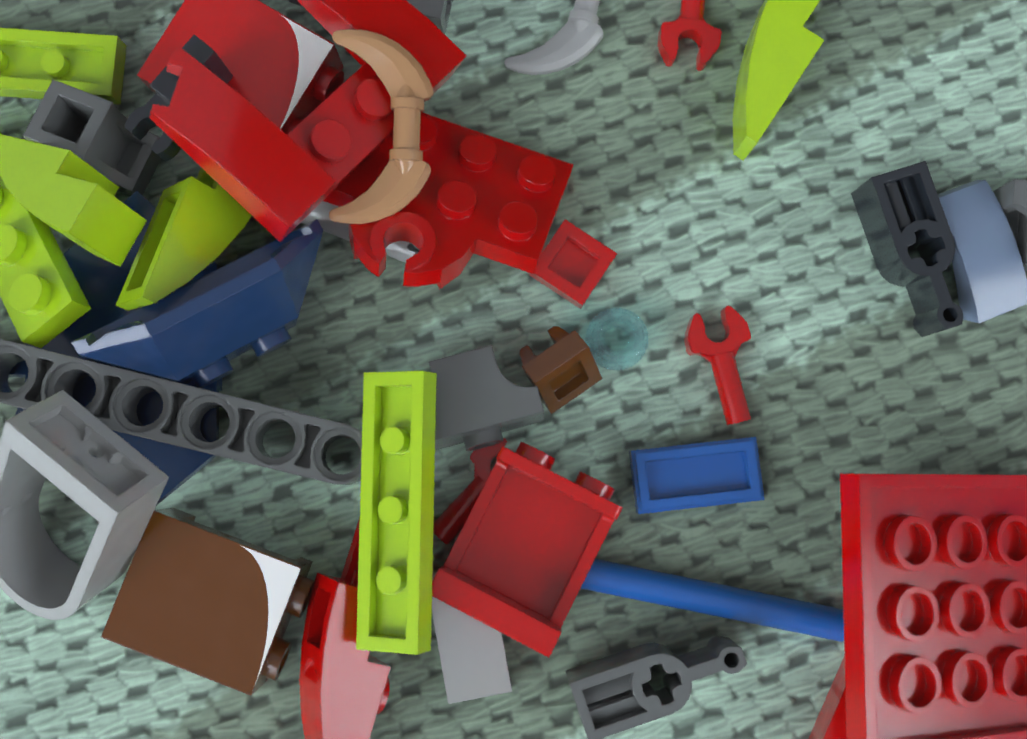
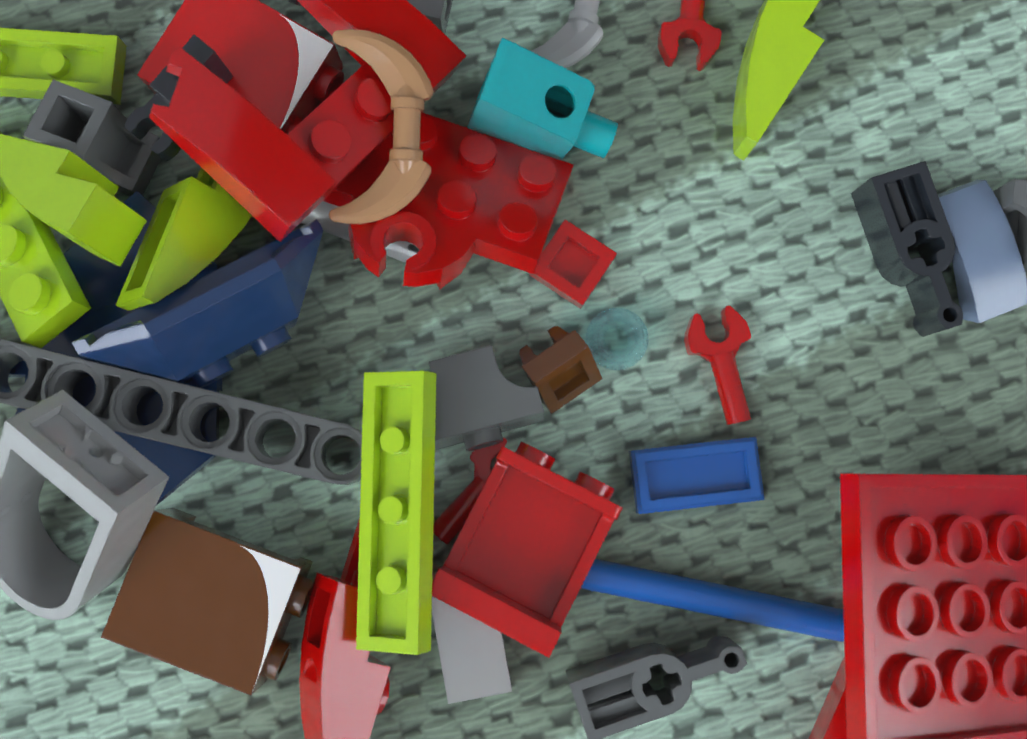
(539, 105): none -> teal torso

